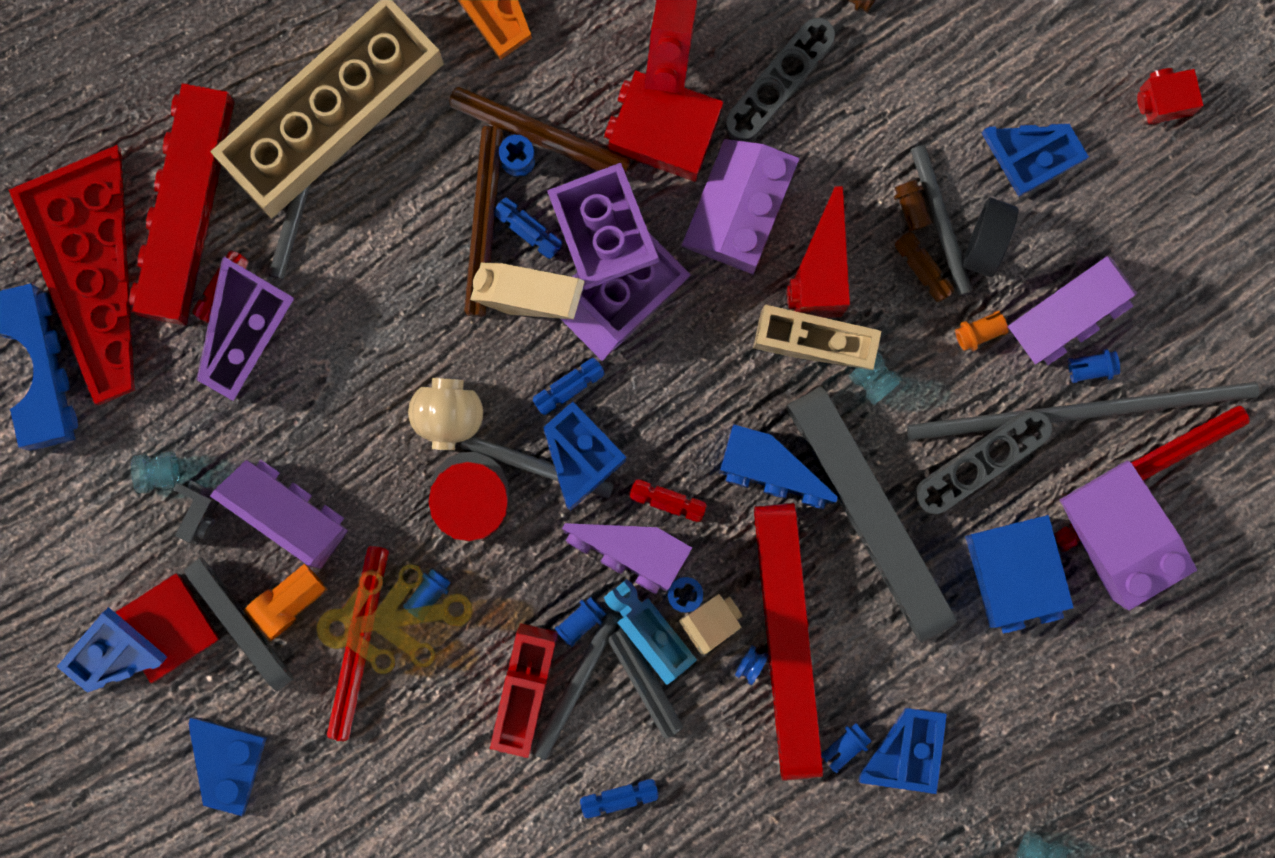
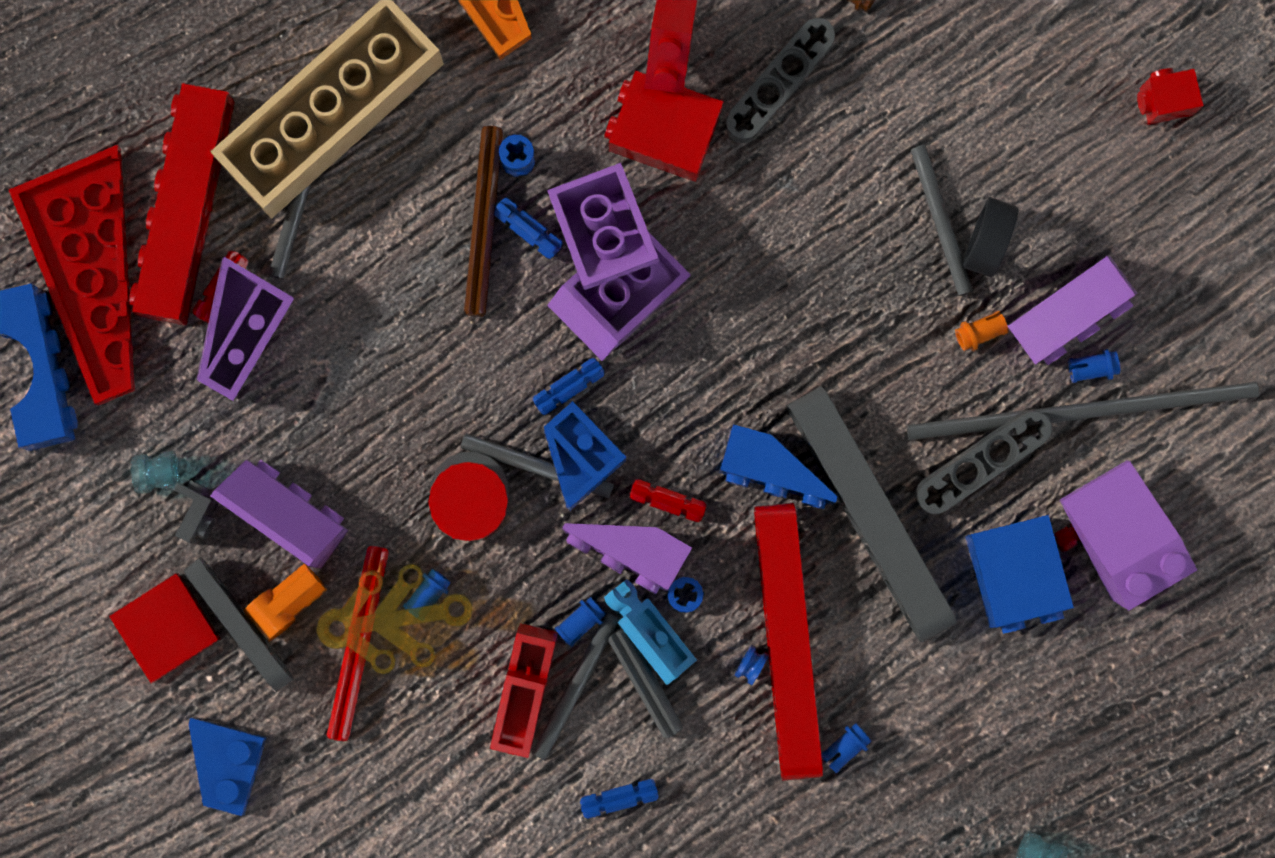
(109, 653): blue wing -> none
(445, 413): tan plant -> none
(526, 291): tan slope -> none
(534, 130): reddish brown axle -> none
(712, 623): tan slope -> none
(740, 203): medium lavender slope -> none
(816, 338): tan slope -> none
(822, 278): red slope -> none
(880, 389): clear light blue wheel -> none
(909, 753): blue wing -> none
(913, 205): reddish brown pin -> none
(924, 267): reddish brown axle -> none
(1034, 153): blue wing -> none
(1191, 442): red axle -> none

